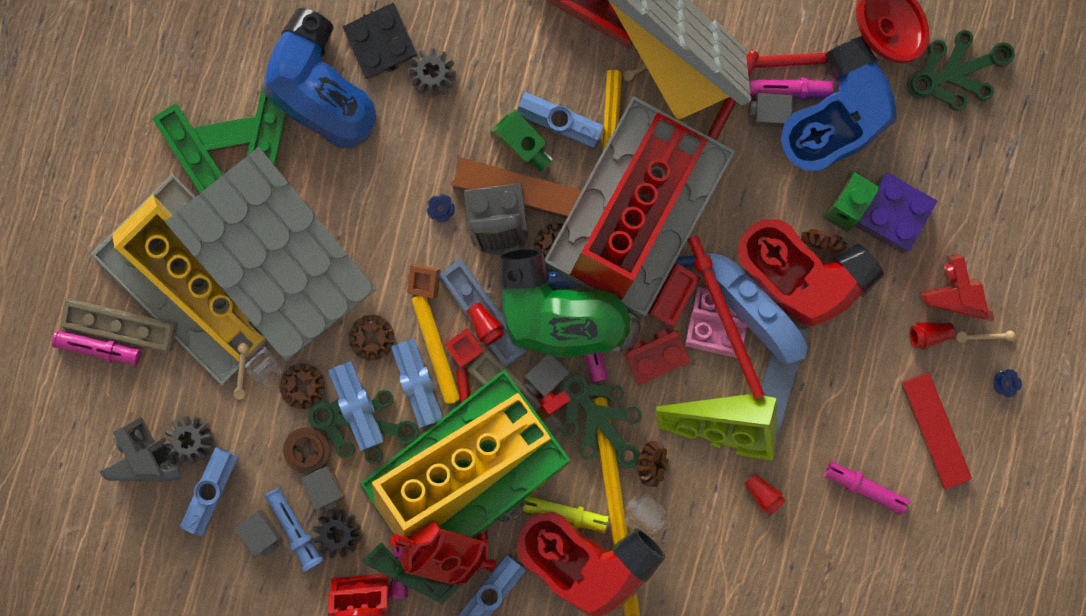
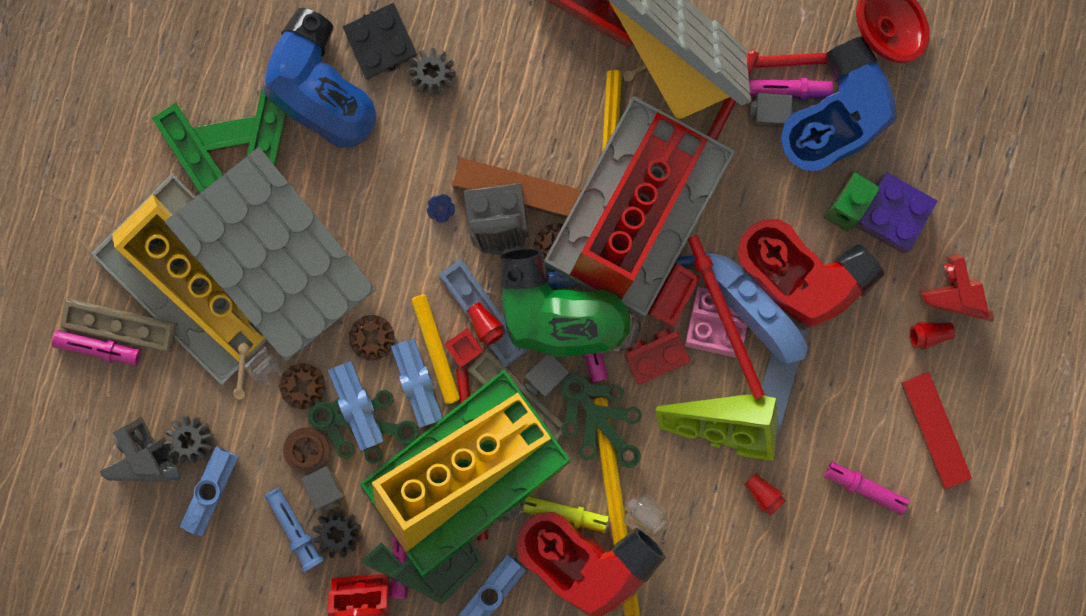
(259, 534): dark grey brick -> none
(424, 281): dark orange plate -> none
(429, 554): red plate -> none
(512, 131): green torso -> none
(551, 404): red plate -> none
(577, 128): medium blue piece -> none
(649, 472): reddish brown gear -> none
(824, 240): reddish brown gear -> none
(955, 73): dark green plant -> none
(963, 337): tan hinge -> none
(1000, 386): clear blue plate -> none

